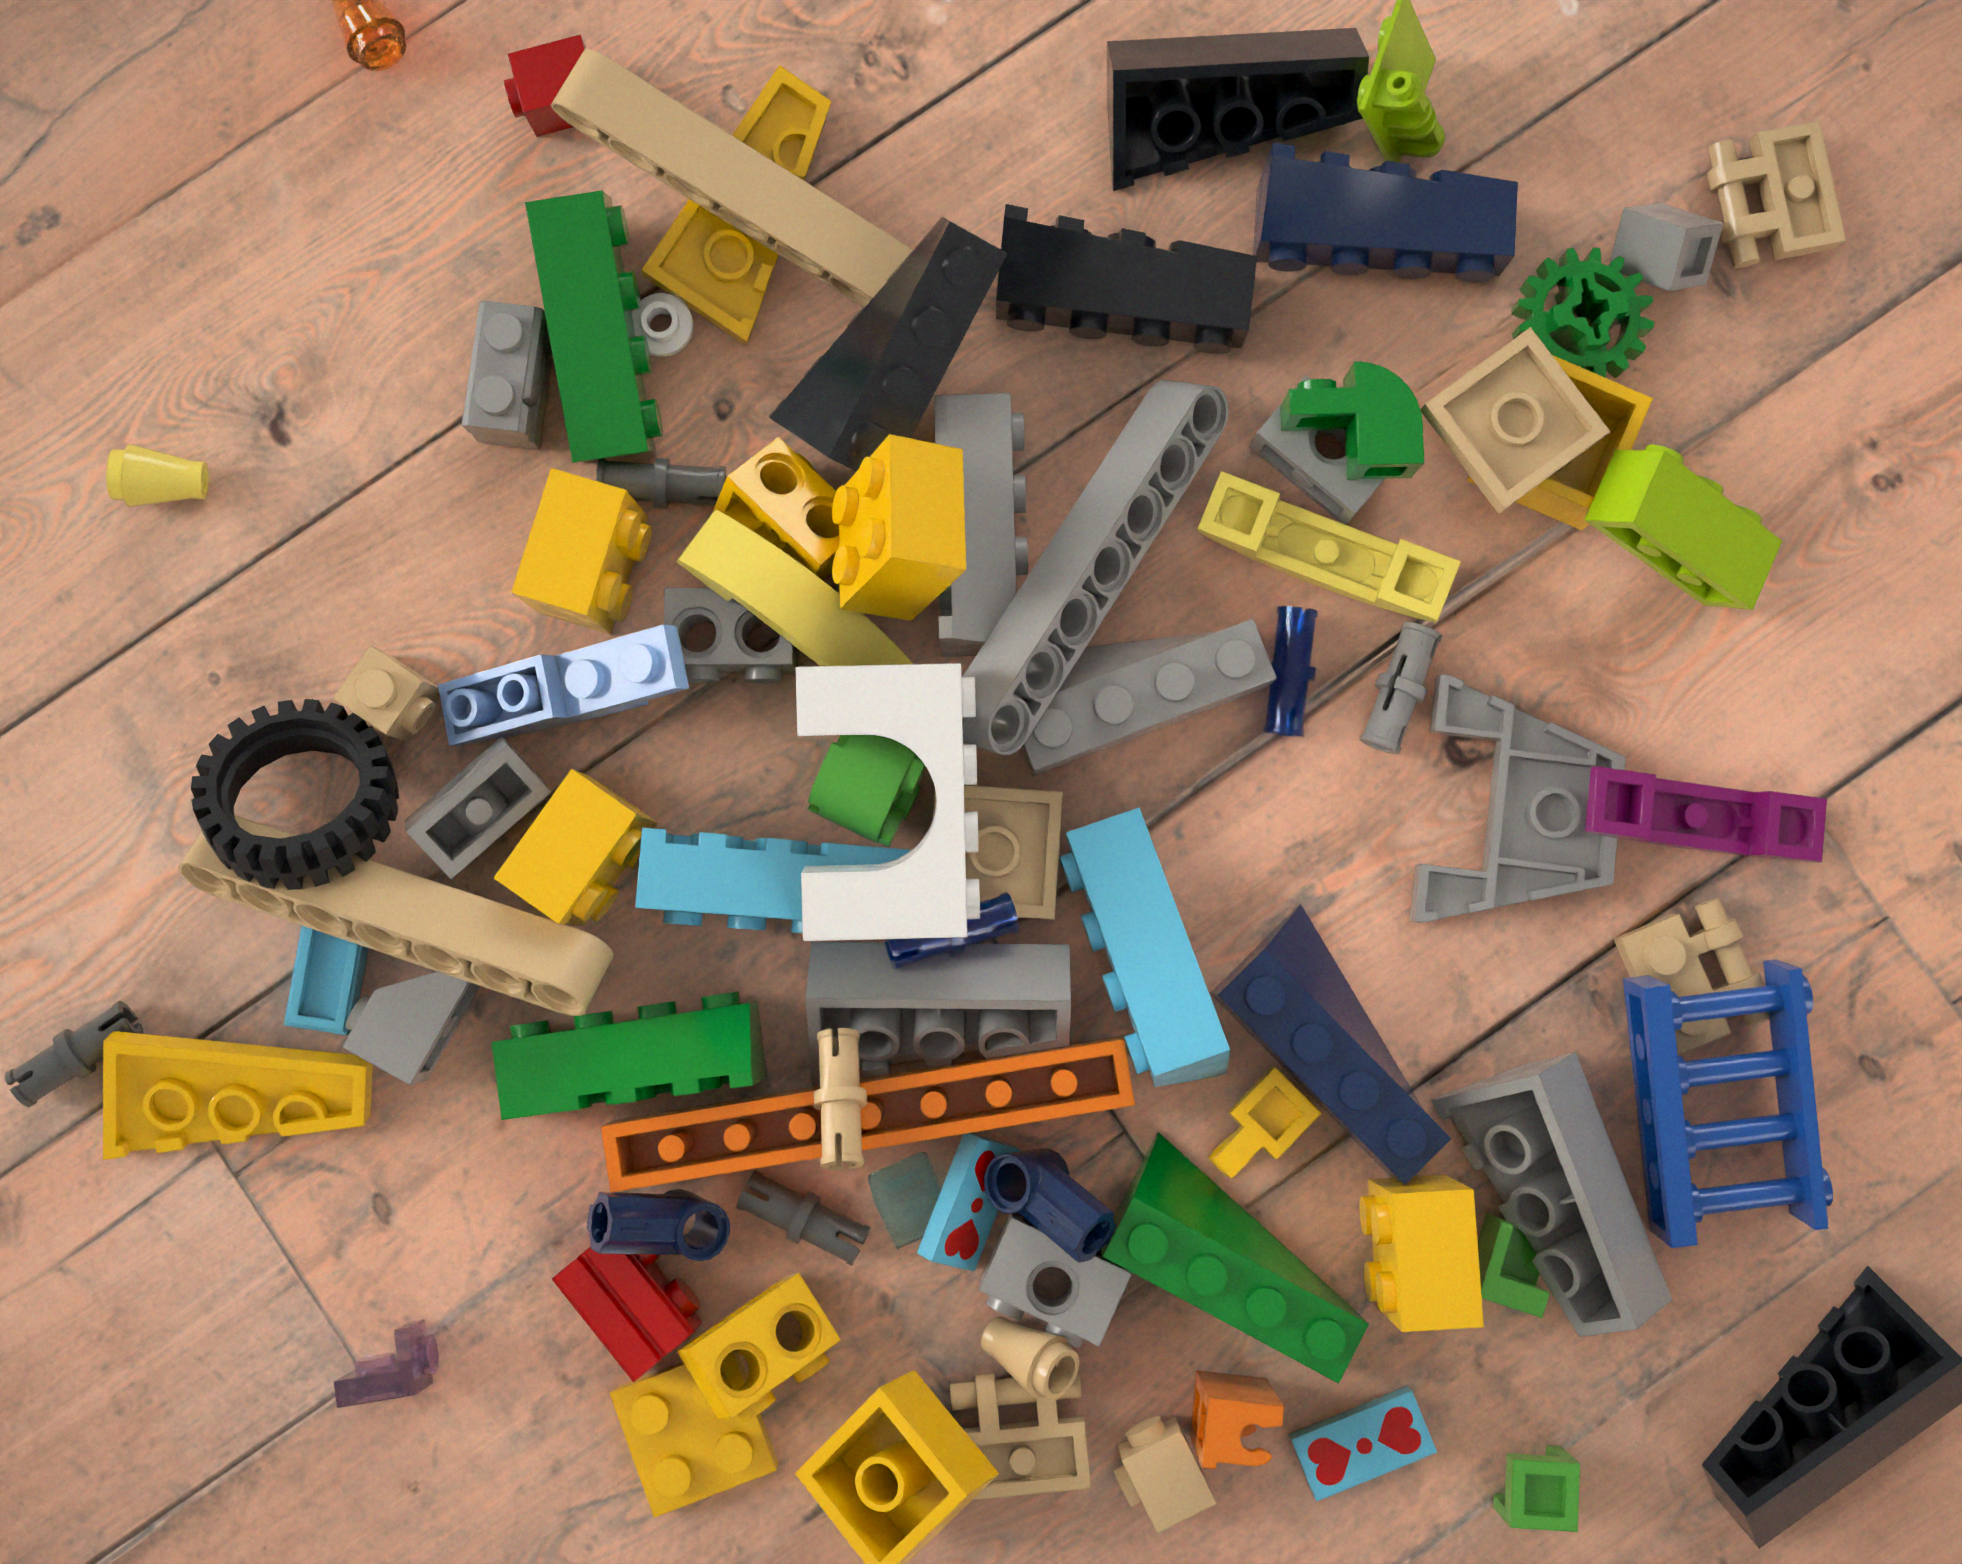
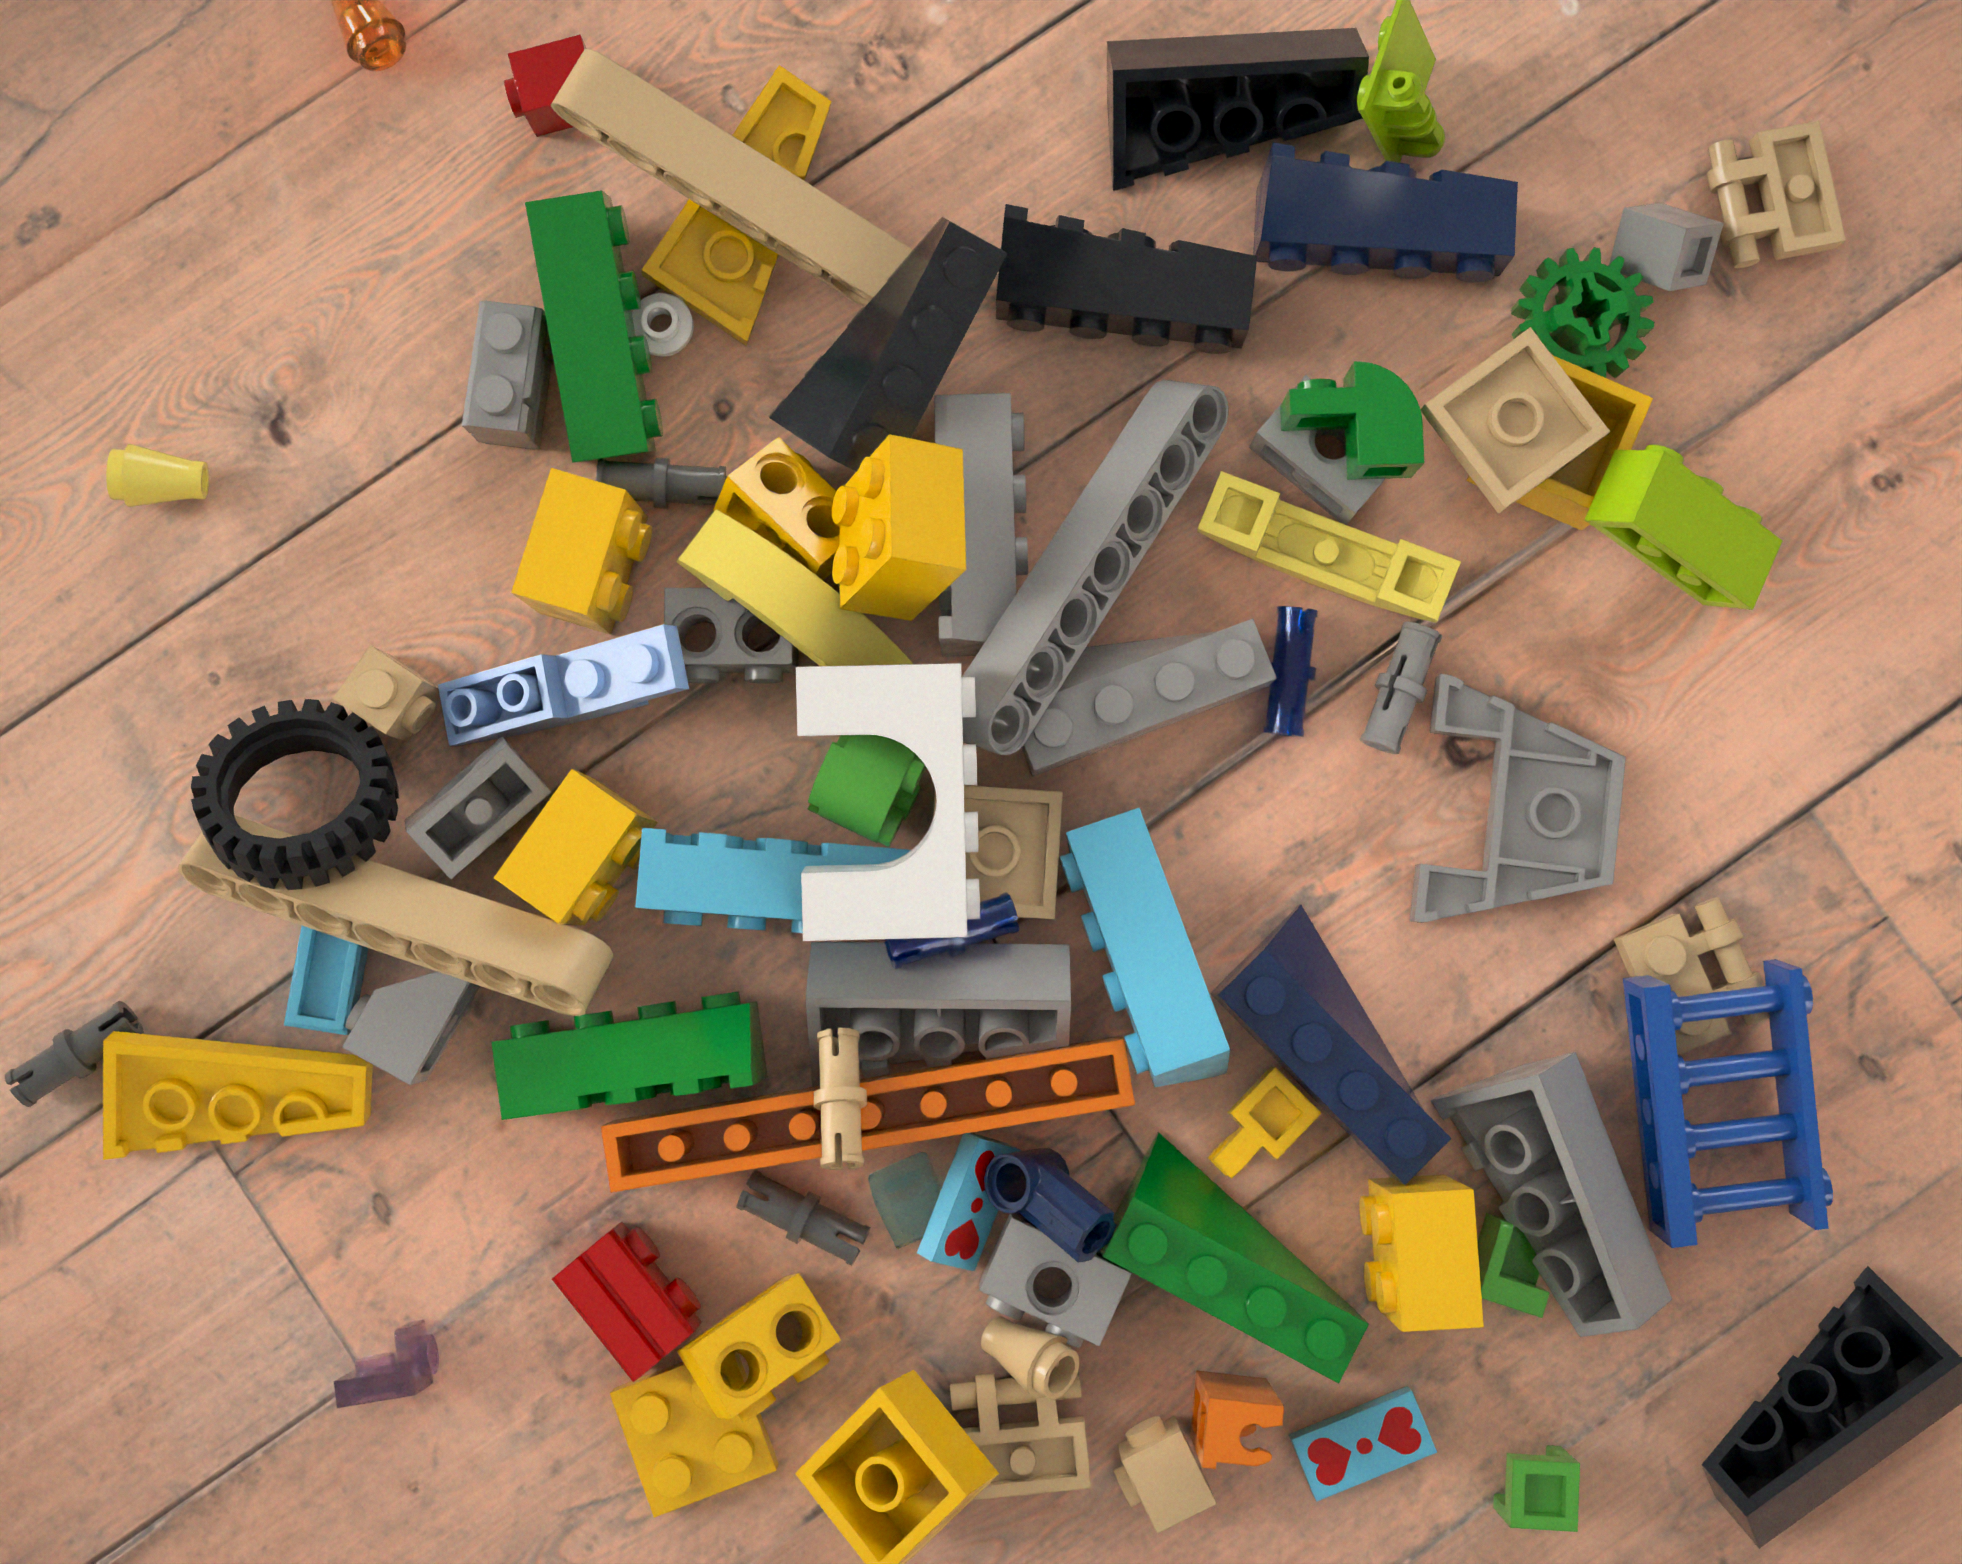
(656, 1224): dark blue piece -> none
(1705, 816): magenta slope -> none

